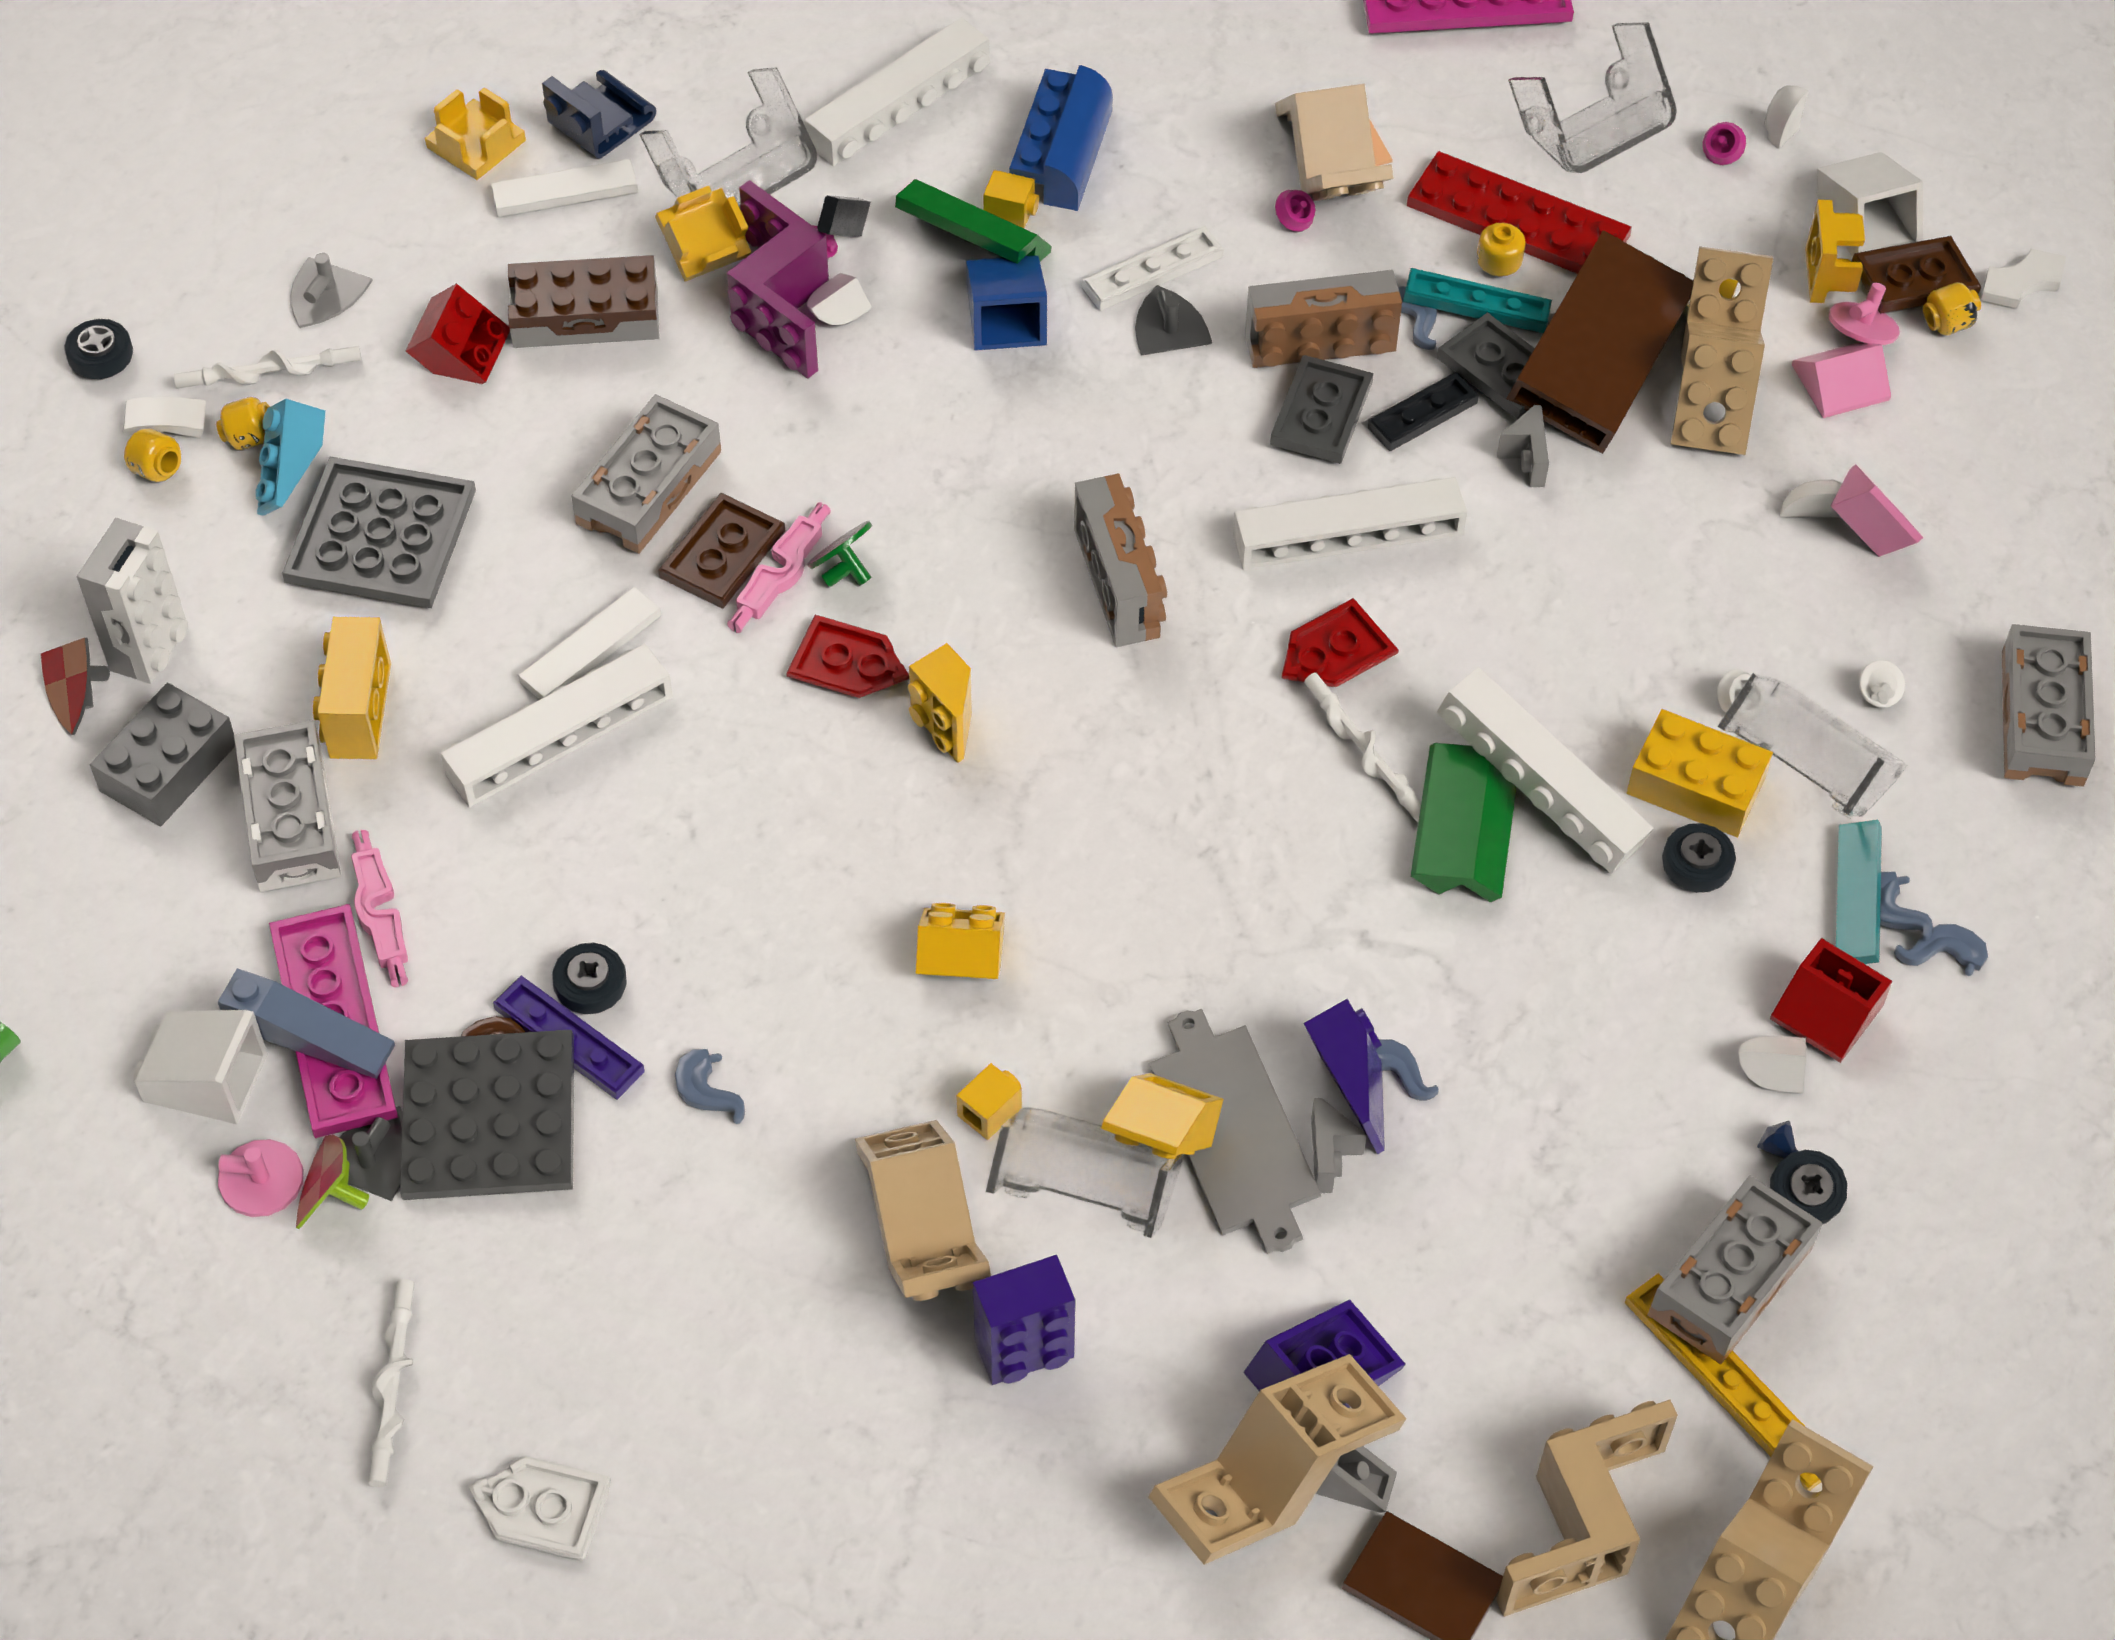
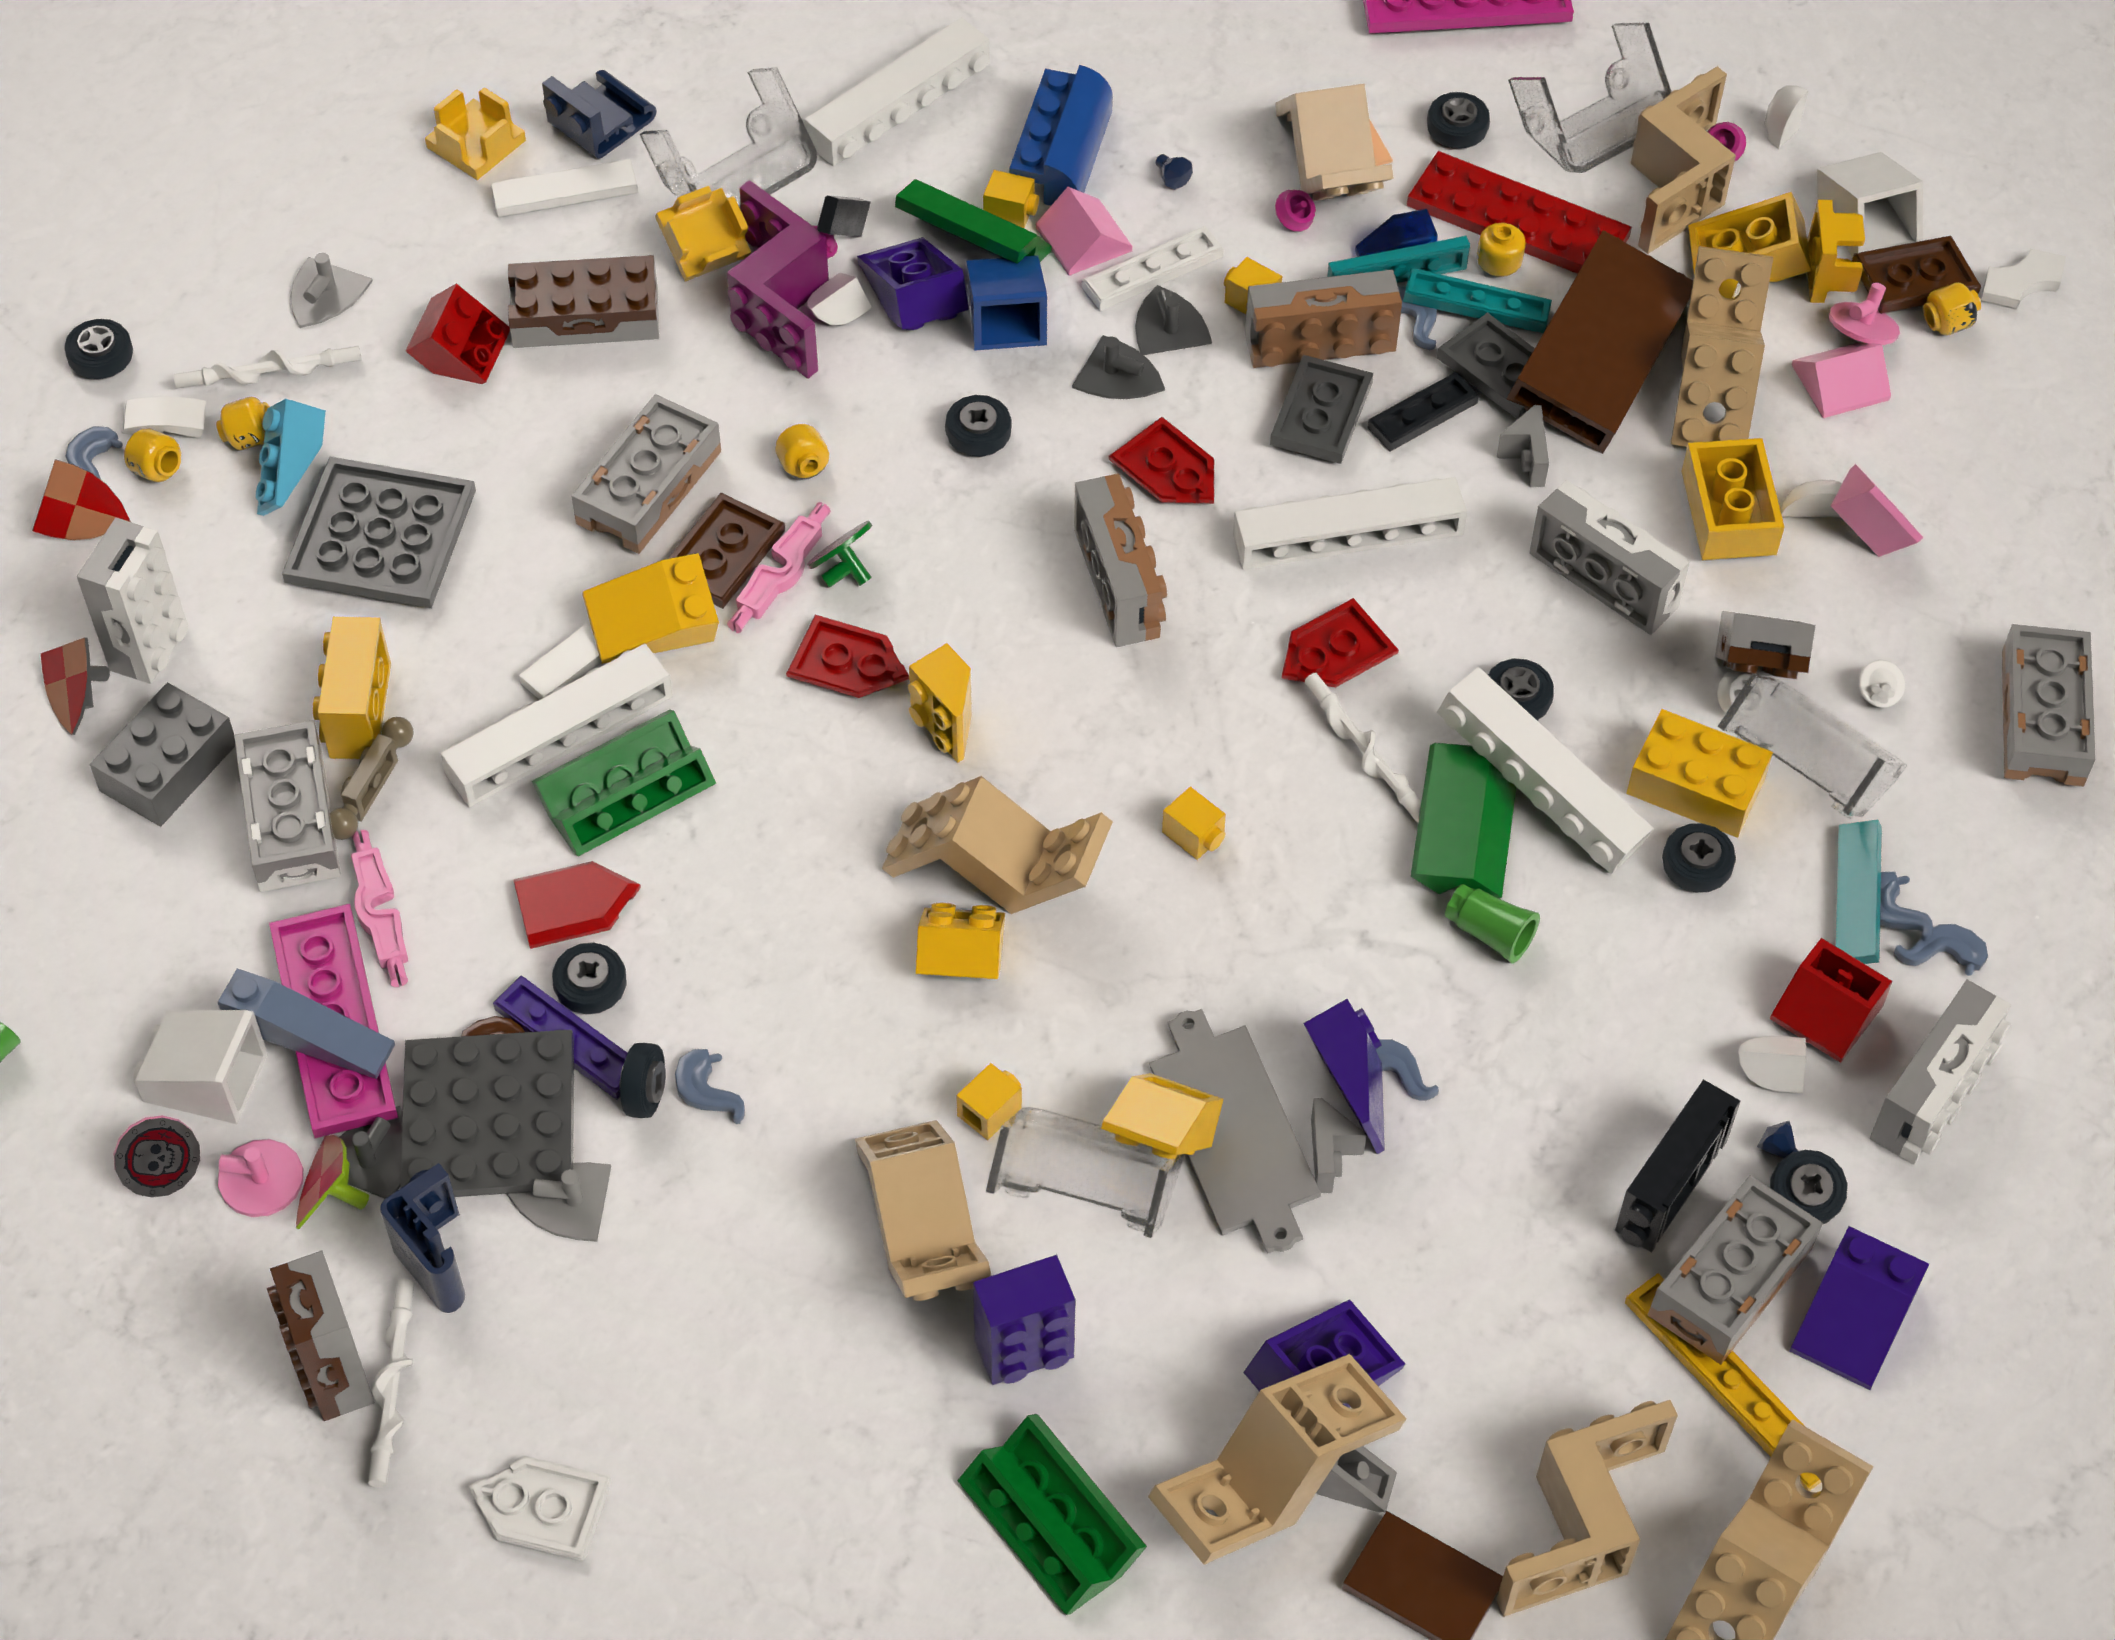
(76, 504): none -> shield
(89, 444): none -> sand blue piece
(156, 1156): none -> shield
(318, 1336): none -> piece
(369, 778): none -> dark tan plate
(412, 1225): none -> dark blue piece
(568, 1206): none -> light grey shield
(572, 902): none -> red tile
(623, 783): none -> green slope
(642, 1080): none -> black wheel
(655, 605): none -> yellow slope
(802, 448): none -> yellow head
(915, 283): none -> dark purple slope
(978, 425): none -> black wheel
(997, 845): none -> tan bracket
(1052, 1514): none -> green slope
(1081, 231): none -> bright pink slope
(1118, 372): none -> dark grey shield
(1168, 464): none -> red tile
(1174, 170): none -> dark blue rock
(1194, 823): none -> yellow brick
(1244, 275): none -> yellow brick
(1399, 232): none -> clear blue slope
(1434, 257): none -> teal tile
(1458, 120): none -> black wheel
(1493, 921): none -> bright green plant
(1525, 677): none -> wheel
(1609, 557): none -> light grey piece
(1676, 1166): none -> black door
(1682, 159): none -> tan bracket
(1732, 499): none -> yellow brick
(1763, 228): none -> yellow slope
(1773, 643): none -> piece
(1859, 1307): none -> dark purple slope
(1942, 1073): none -> piece

